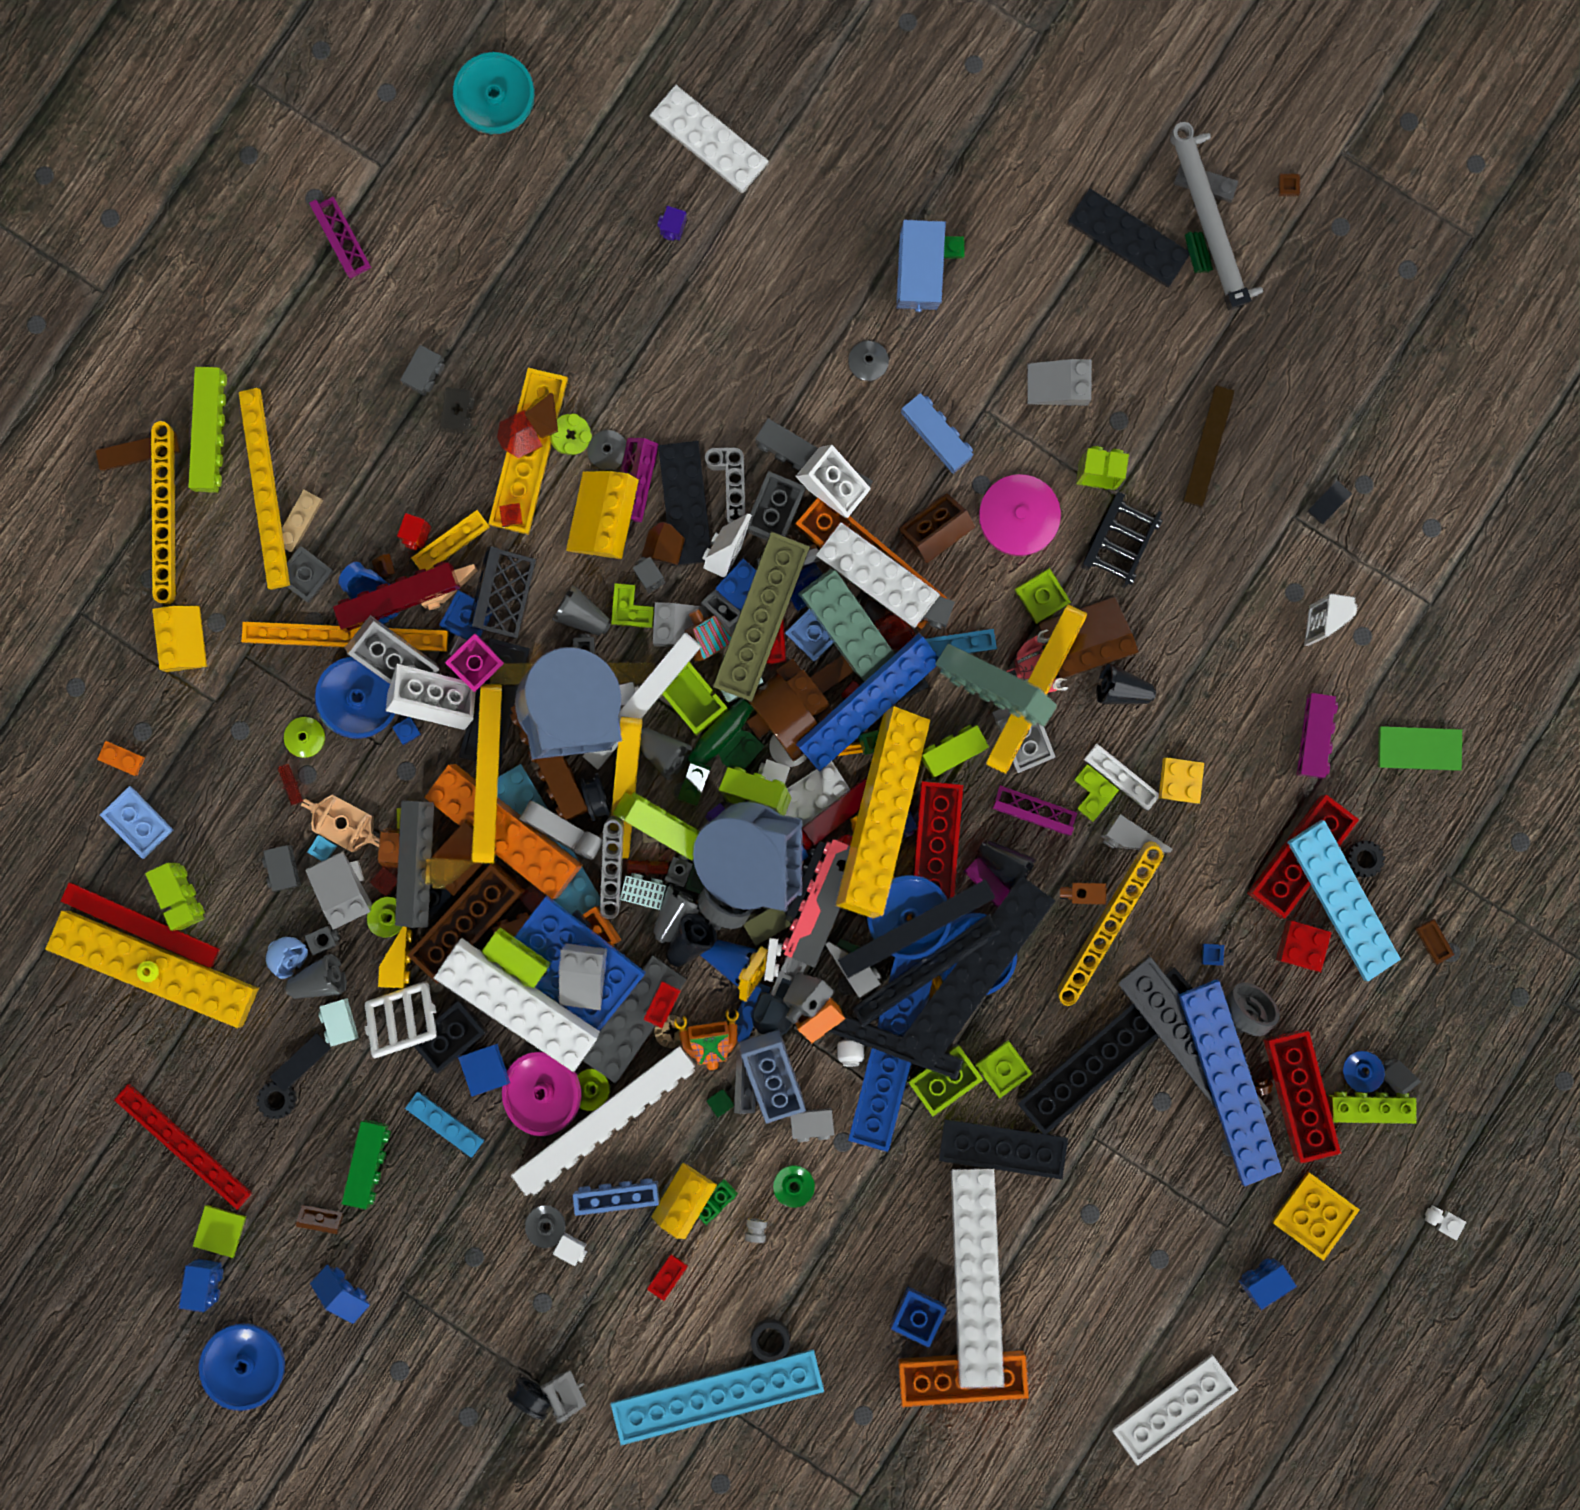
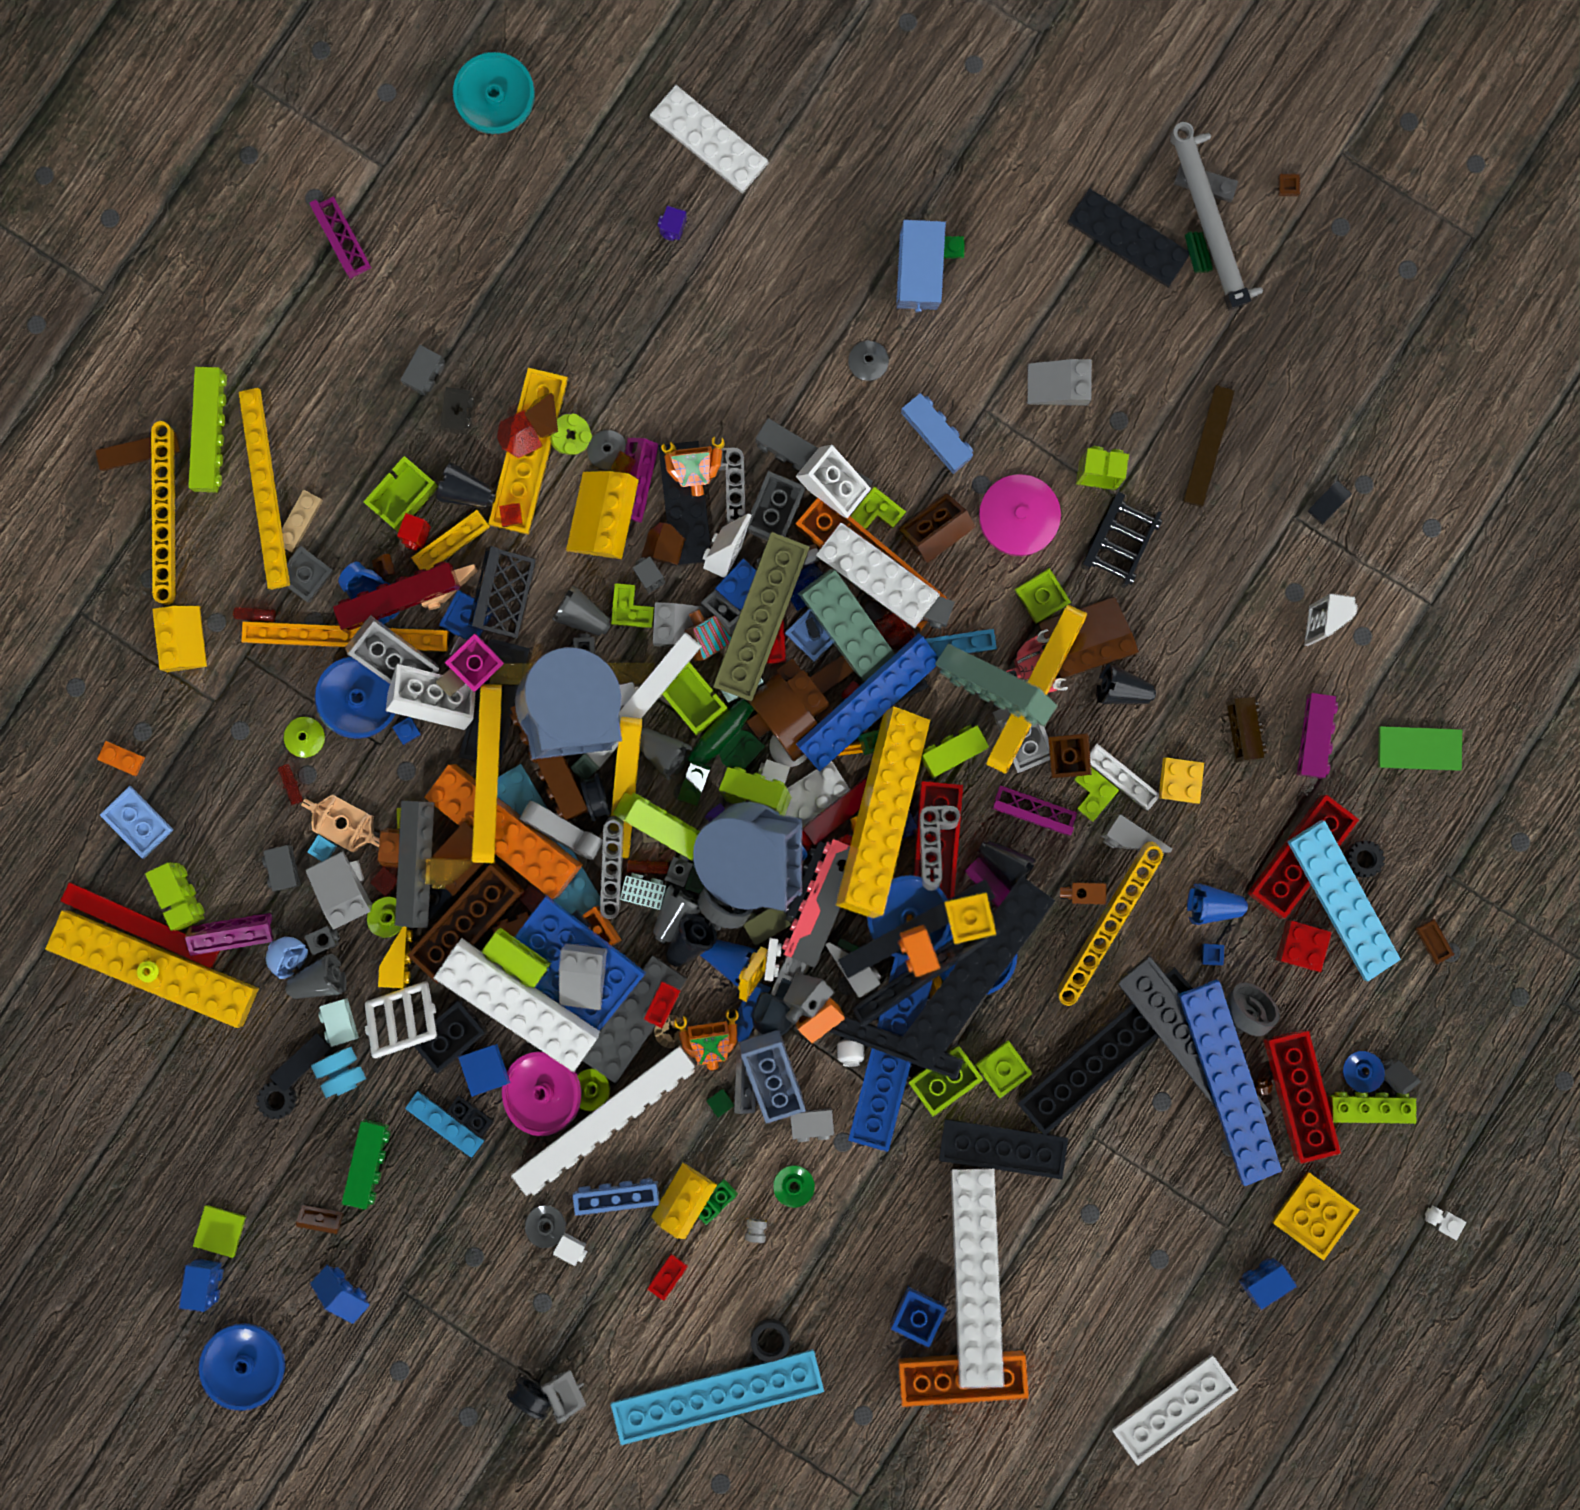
(183, 1146): red tile -> none
(229, 934): none -> magenta fence
(254, 614): none -> clear red axle
(341, 1077): none -> medium azure wheel
(401, 495): none -> lime piece
(450, 682): none -> dark tan tile
(464, 488): none -> black cone
(470, 1116): none -> black slope
(584, 767): none -> sand green tile
(623, 463): none -> clear red tile
(693, 466): none -> orange torso
(812, 629): none -> black tile
(877, 505): none -> lime plate
(919, 951): none -> orange brick
(934, 848): none -> light grey beam
(970, 918): none -> yellow plate
(1070, 755): none -> reddish brown slope
(1214, 905): none -> blue cone
(1246, 729): none -> dark brown slope

